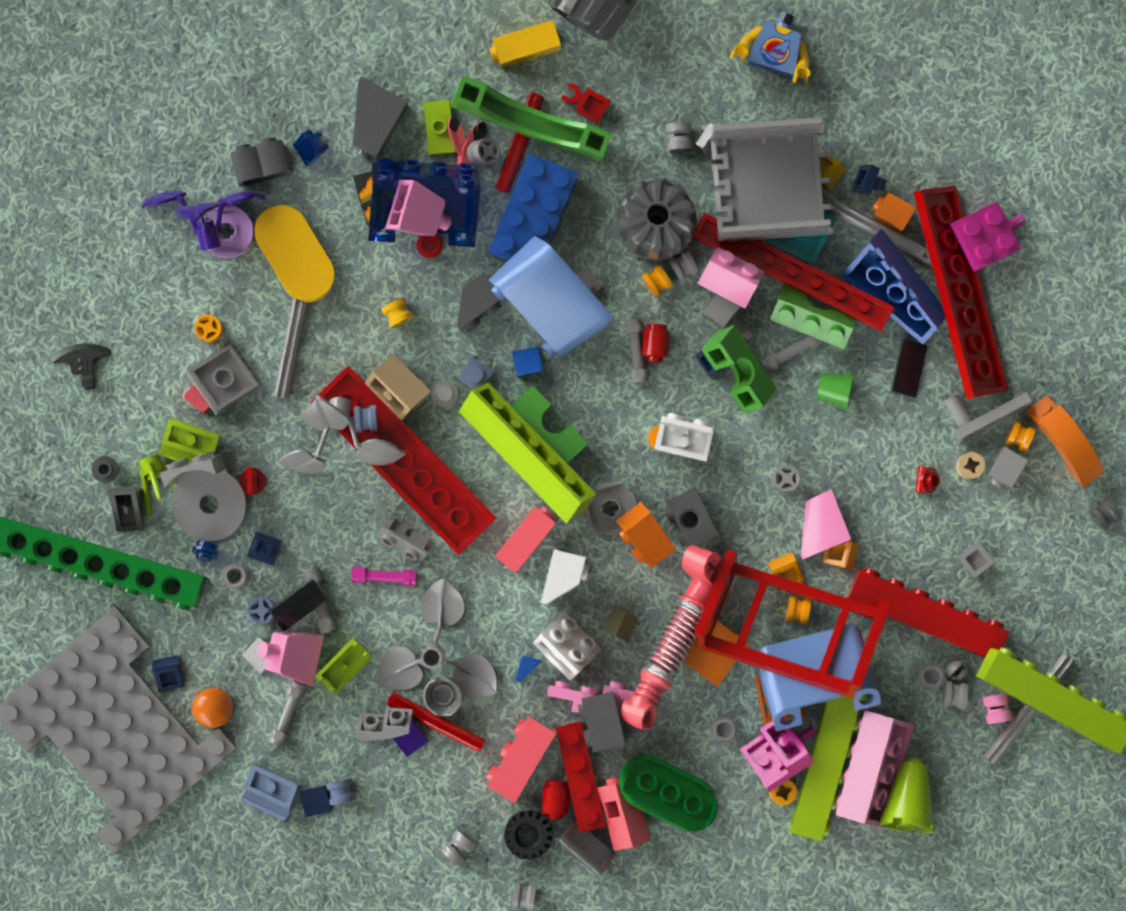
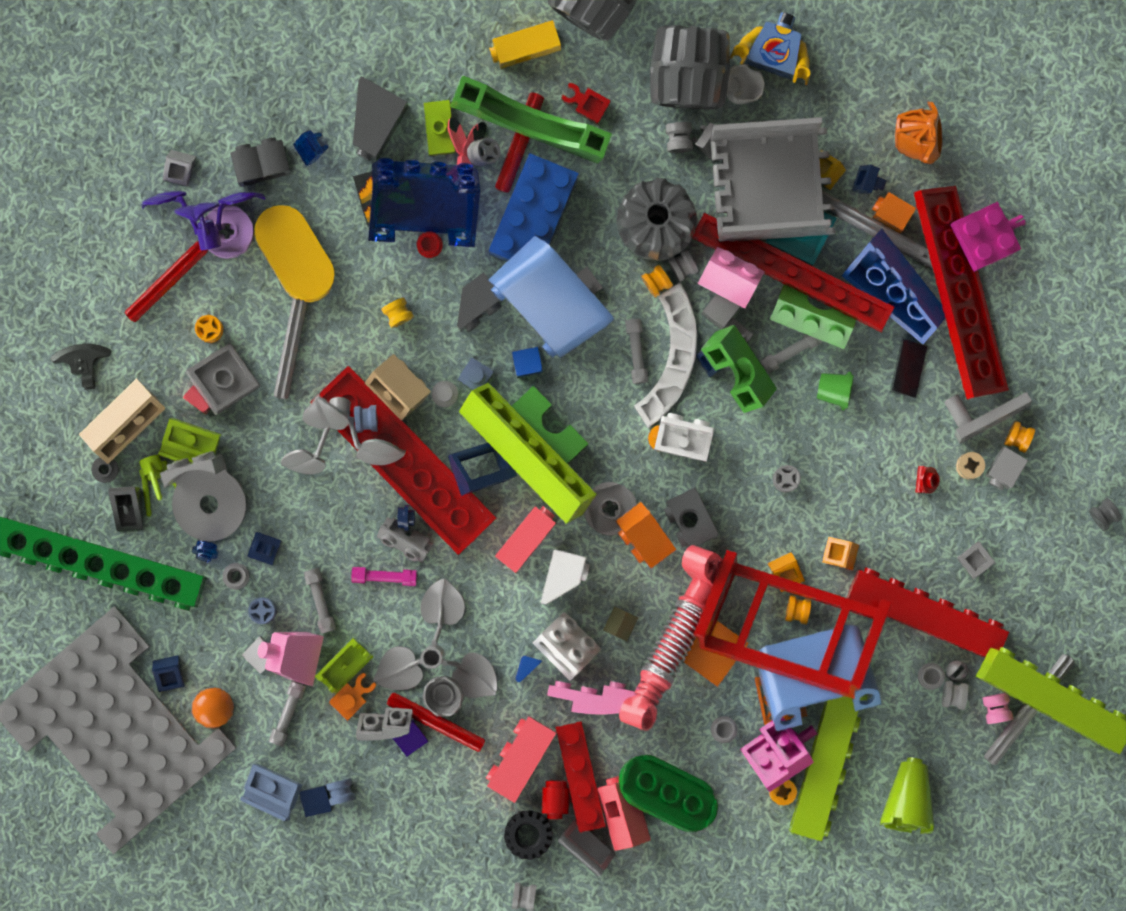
(122, 421): none -> tan brick
(165, 282): none -> red axle
(178, 167): none -> light grey slope
(252, 481): red plate -> none
(297, 604): black slope -> none
(350, 699): none -> orange plate
(405, 517): none -> dark blue plate
(417, 210): bright pink torso -> none
(462, 478): none -> dark blue tile
(463, 843): light grey wheel -> none
(603, 722): dark grey brick -> none
(655, 343): red brick -> none
(680, 360): none -> white tile
(690, 67): none -> dark grey wheel
(744, 85): none -> white hair
(822, 525): bright pink slope -> none
(873, 767): bright pink slope -> none
(919, 134): none -> orange piece
(1068, 439): orange arch -> none

